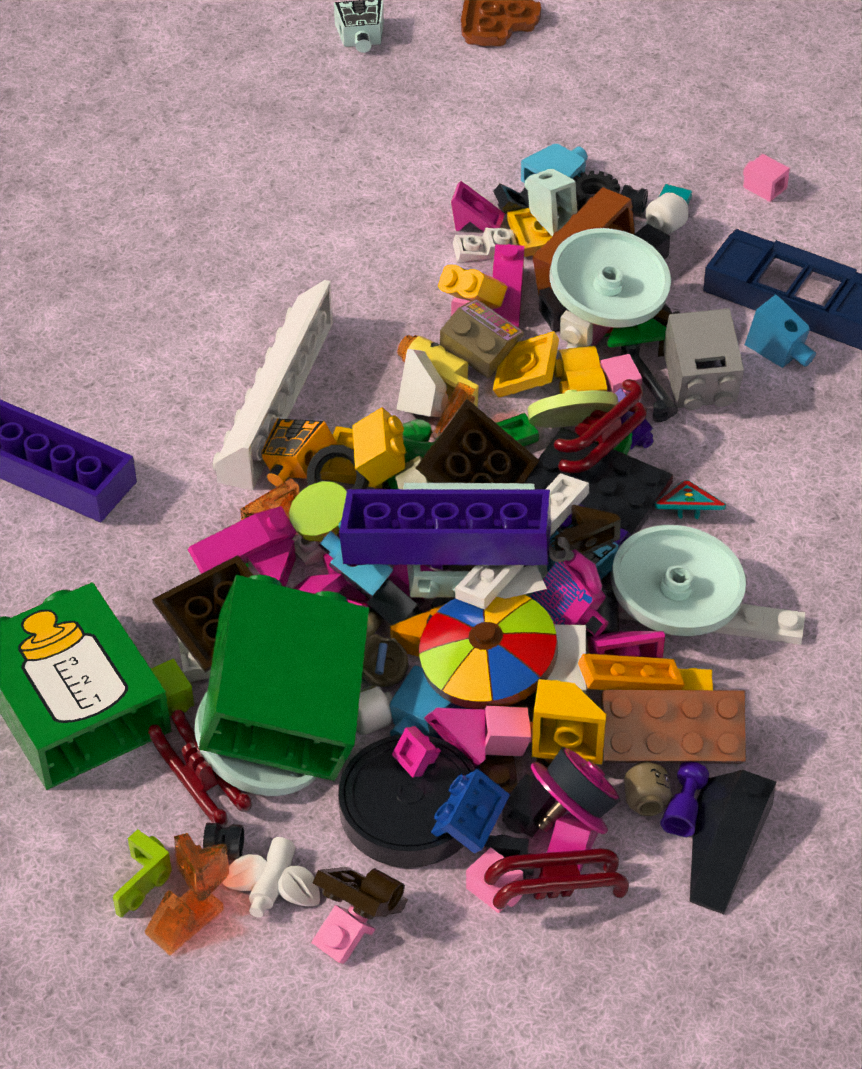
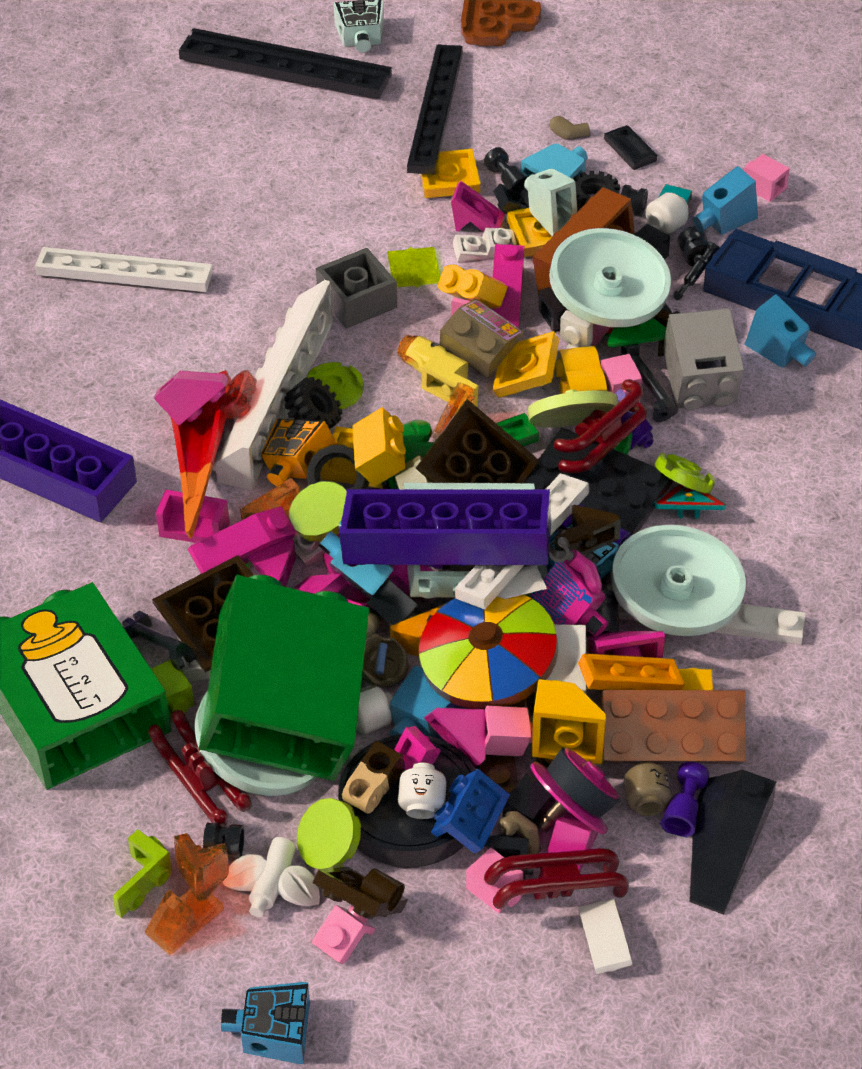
(124, 269): none -> white plate
(141, 627): none -> black hinge
(171, 522): none -> dark pink panel
(188, 392): none -> dark pink slope
(196, 453): none -> red plate
(238, 395): none -> clear red plate
(272, 1021): none -> torso
(285, 63): none -> black plate
(313, 402): none -> black tyre
(328, 834): none -> lime tile
(344, 381): none -> lime tile
(358, 287): none -> dark grey brick
(373, 777): none -> leg
(414, 266): none -> clear neon green piece
(421, 386): white slope -> none
(421, 791): none -> white head
(435, 110): none -> black tile
(451, 169): none -> yellow plate
(512, 176): none -> black piece
(518, 823): none -> dark tan arm
(568, 130): none -> dark tan arm
(605, 936): none -> white slope
(630, 147): none -> black tile
(684, 472): none -> lime tile
(692, 242): none -> black wheel
(697, 269): none -> black piece
(729, 203): none -> dark azure torso

